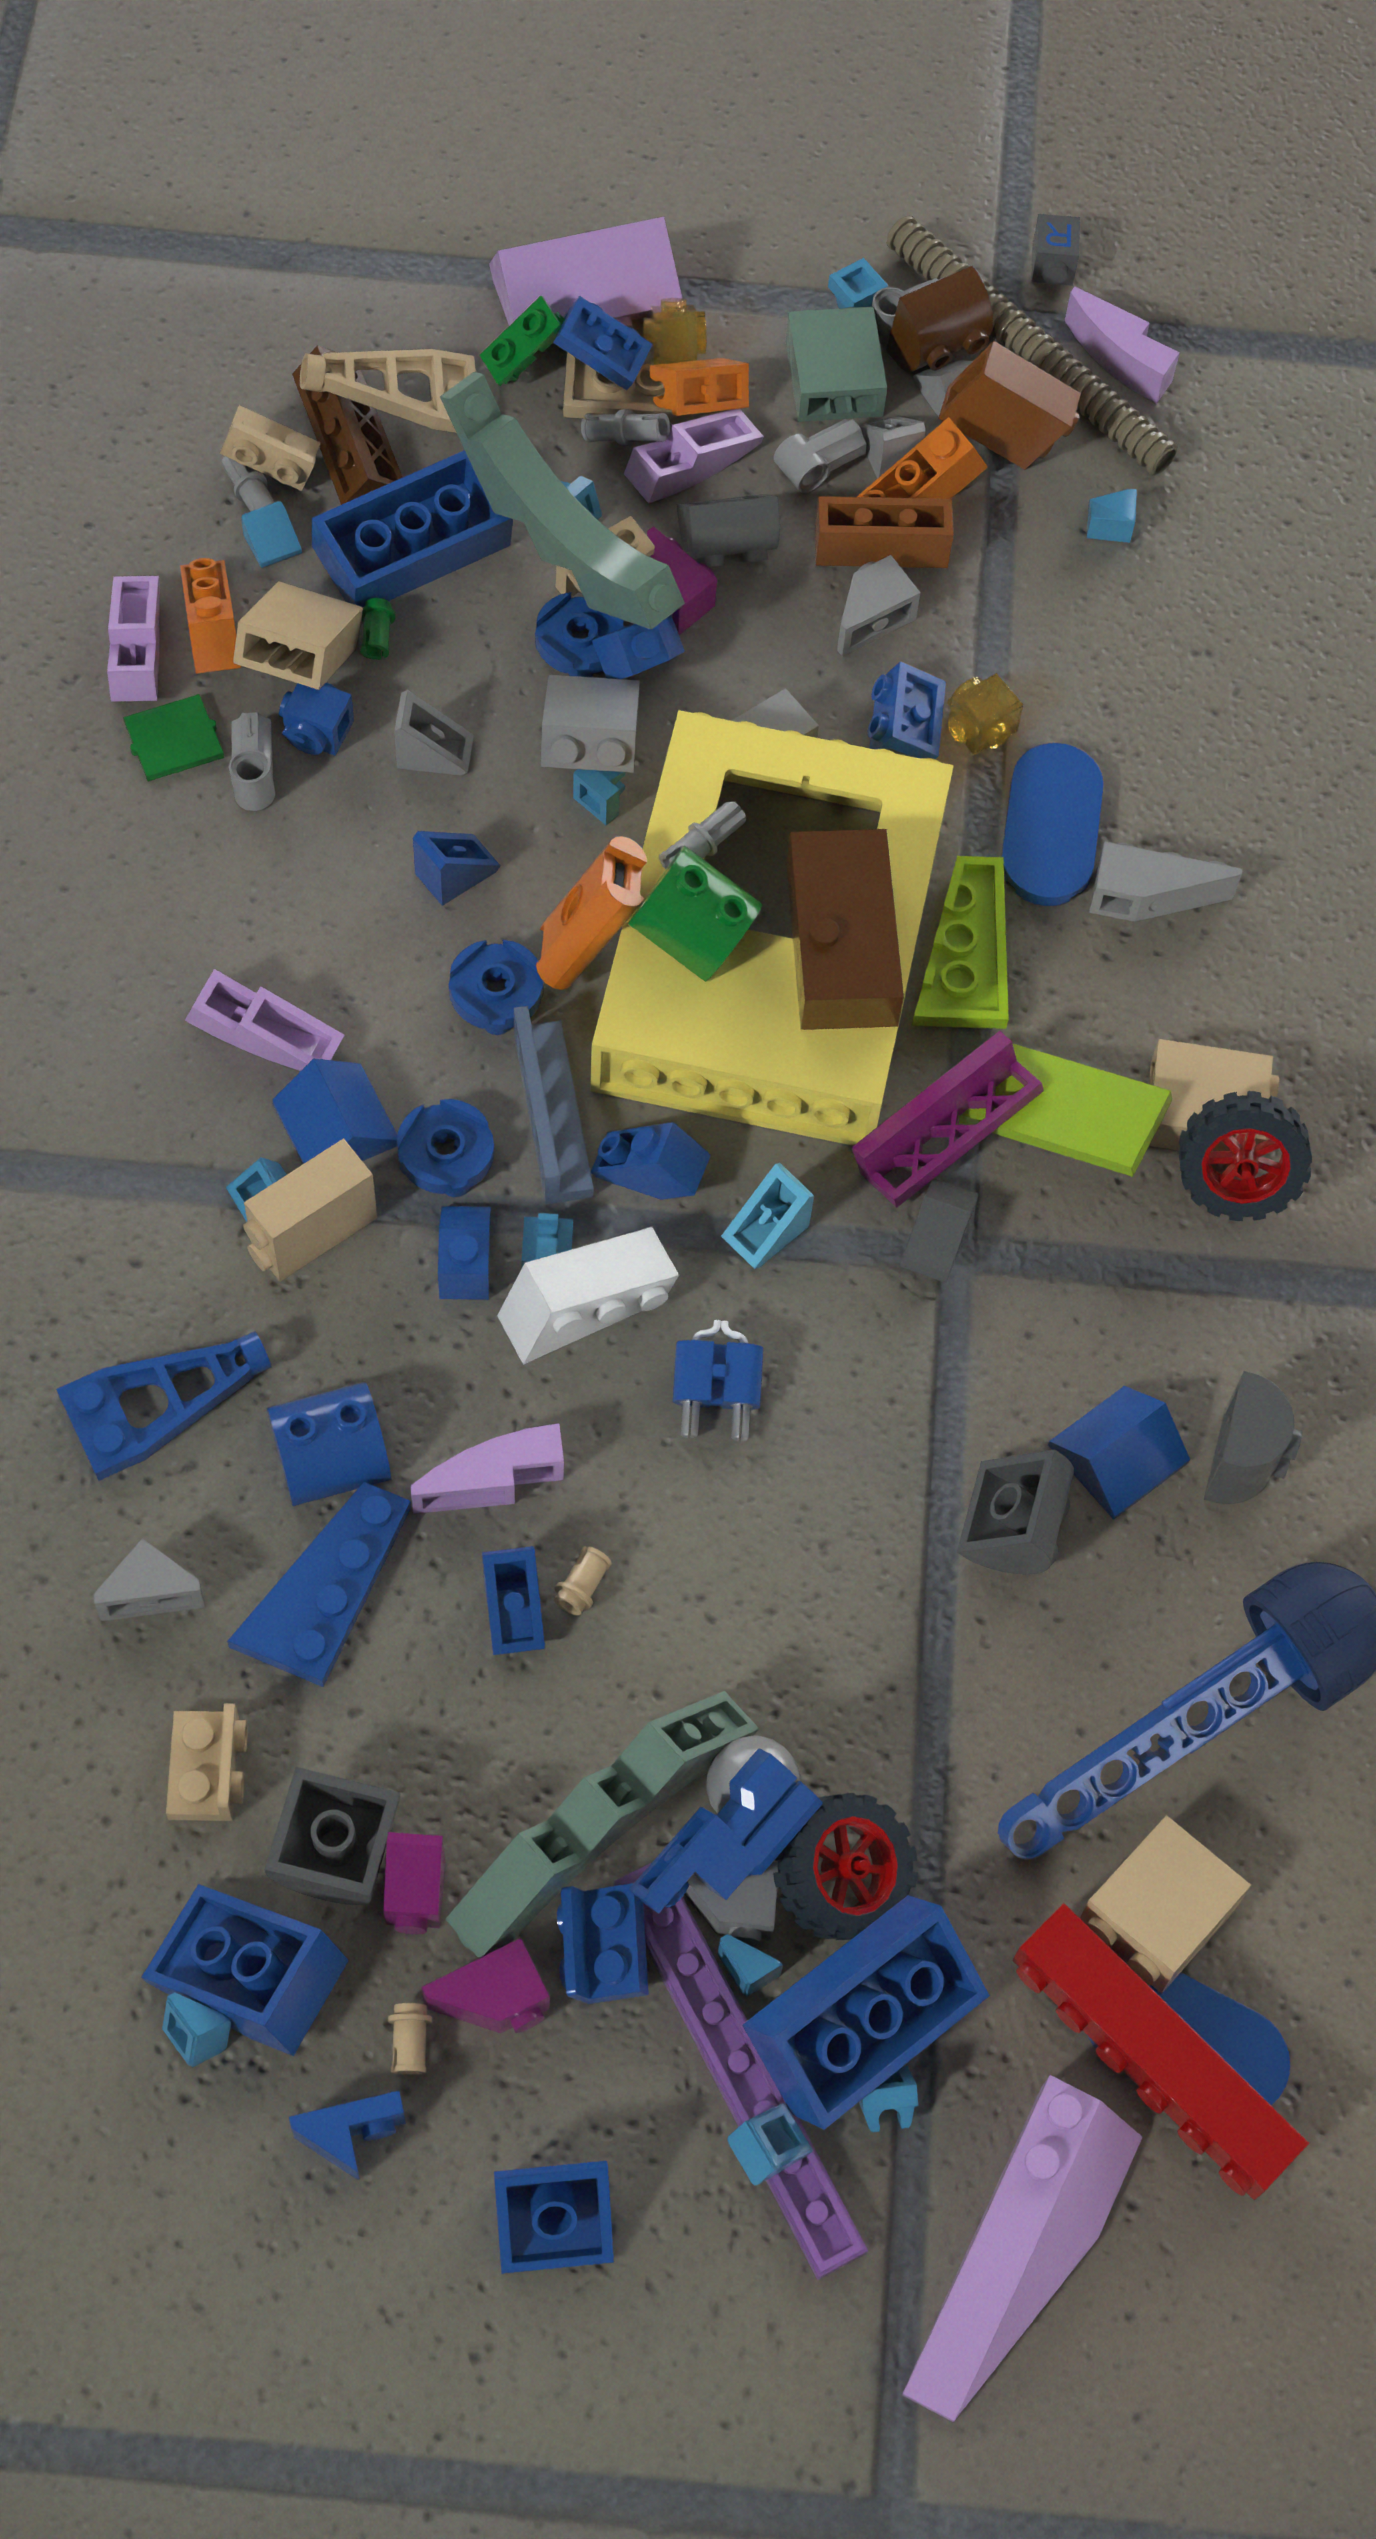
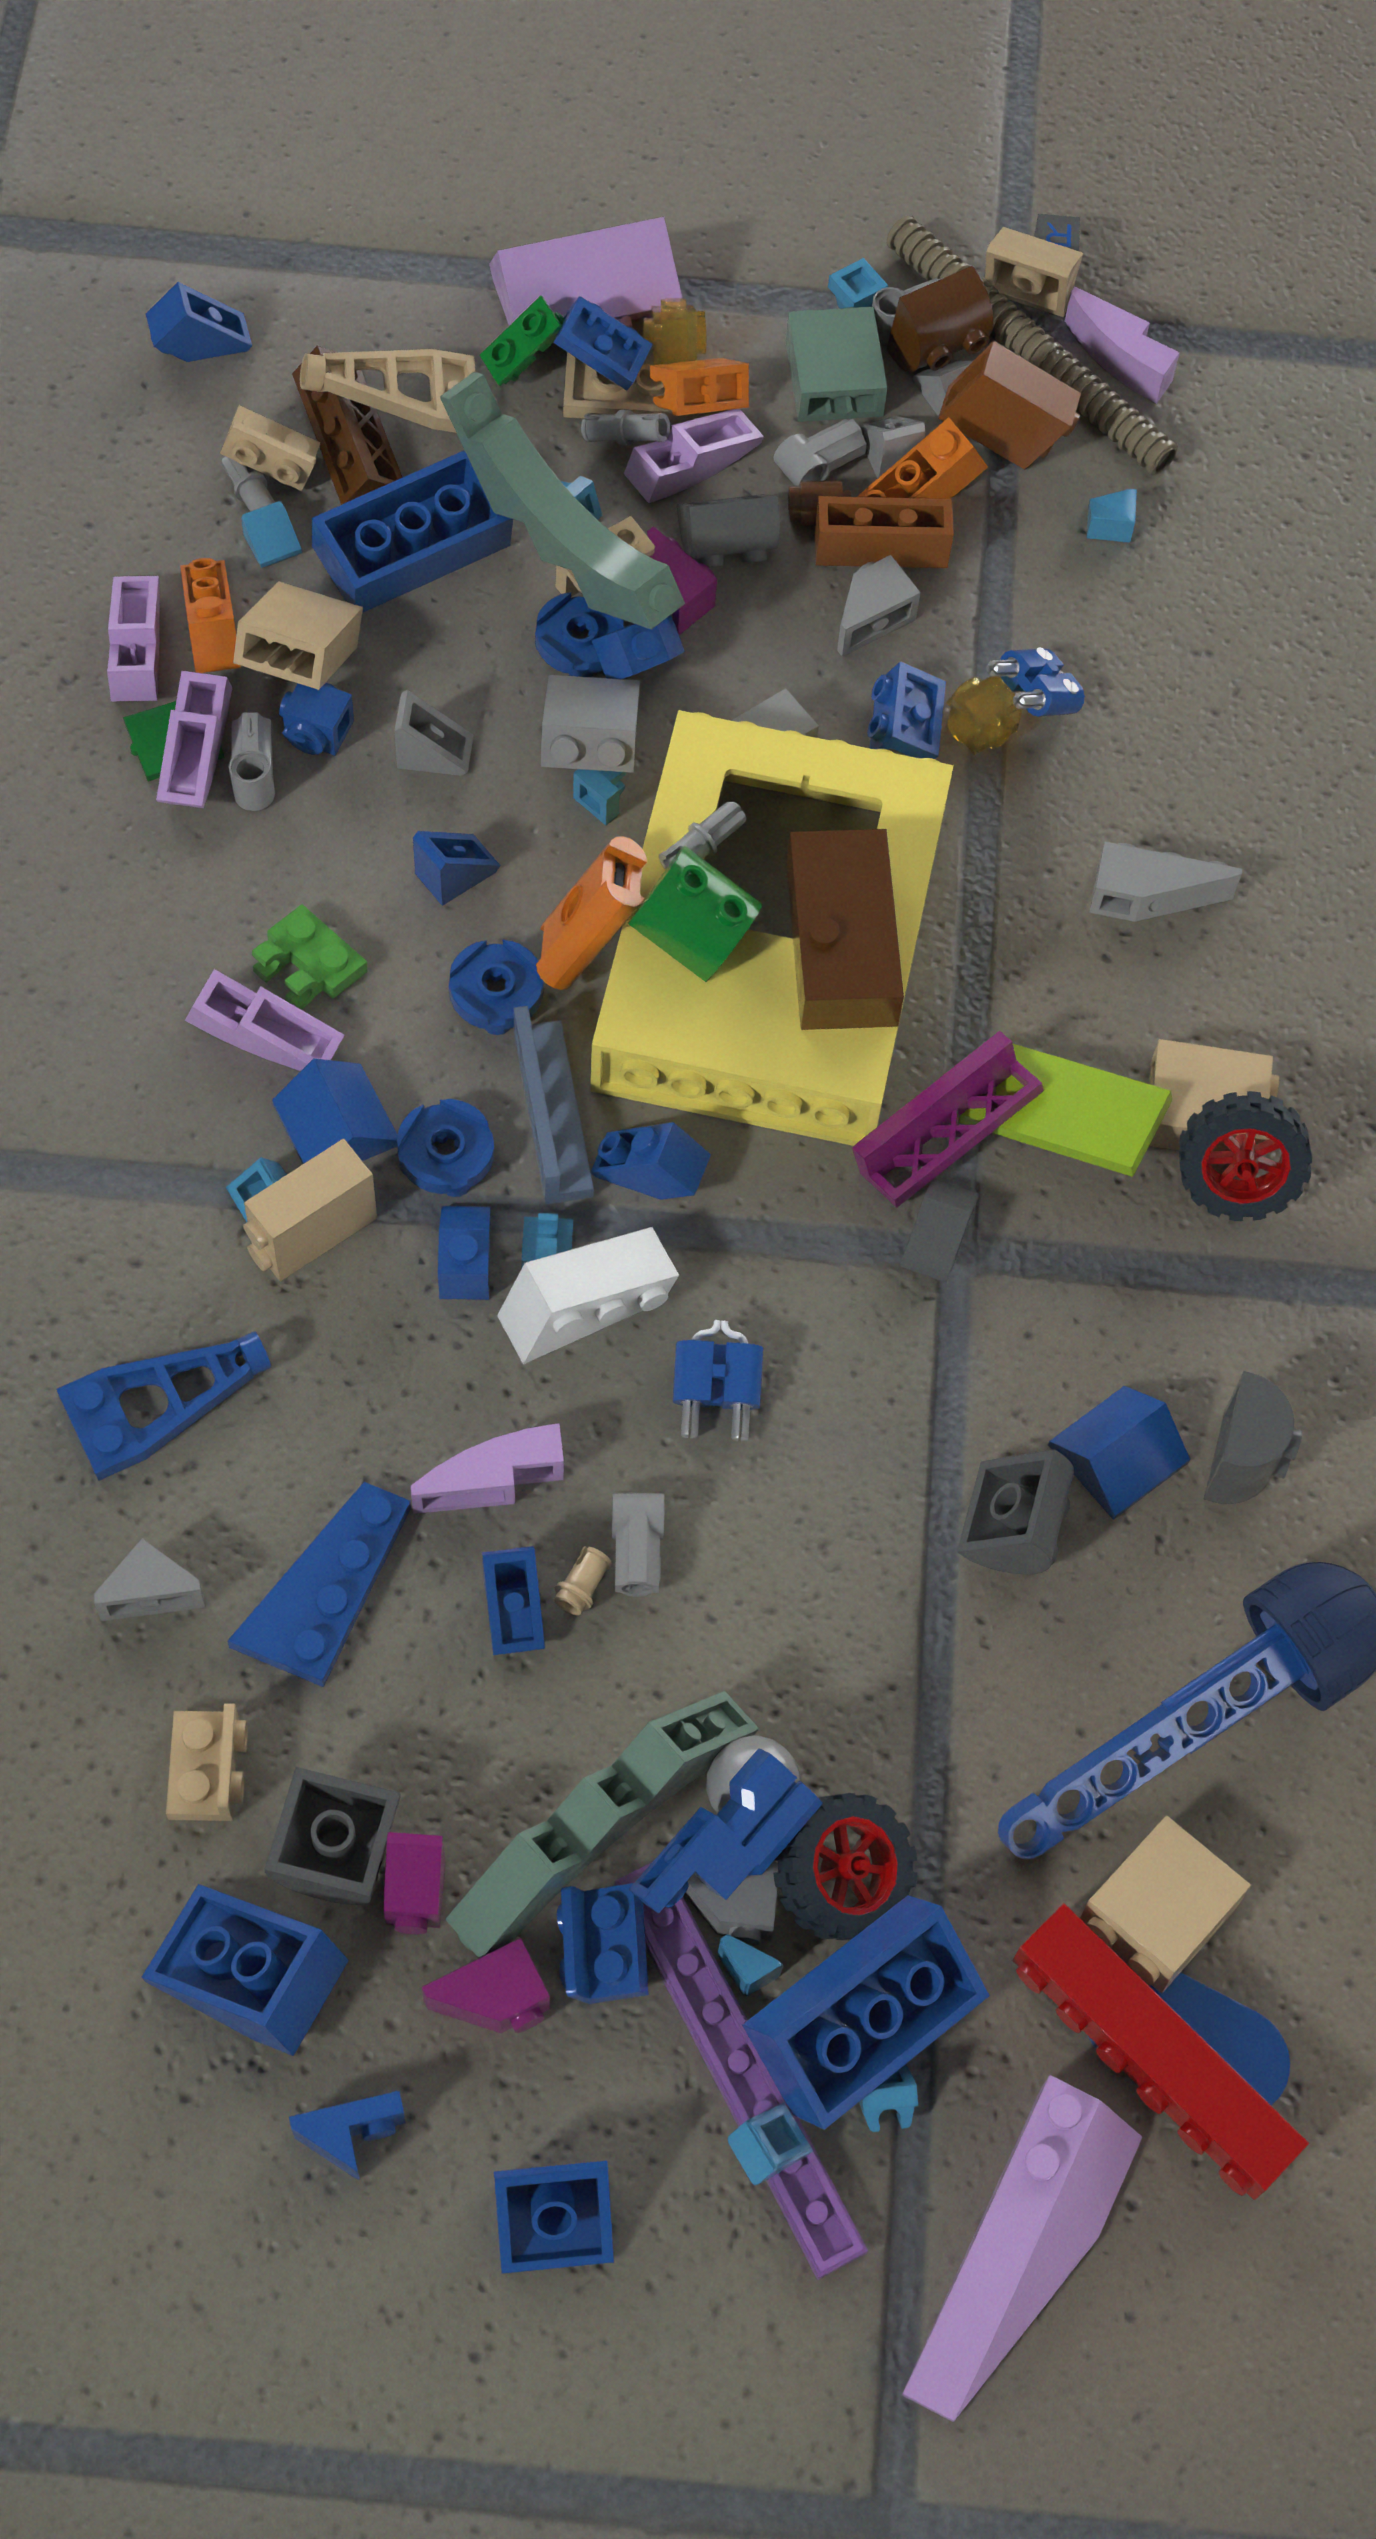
(194, 739): none -> lavender slope
(195, 2029): dark azure slope -> none
(196, 326): none -> blue slope
(319, 954): none -> bright green plate
(329, 1443): blue brick -> none
(377, 618): green pin -> none
(409, 2038): tan pin -> none
(638, 1532): none -> light grey piece
(770, 1217): medium azure slope -> none
(804, 499): none -> reddish brown brick
(969, 956): lime wing -> none
(1032, 270): none -> tan slope
(1040, 676): none -> blue piece
(1052, 823): blue tile -> none

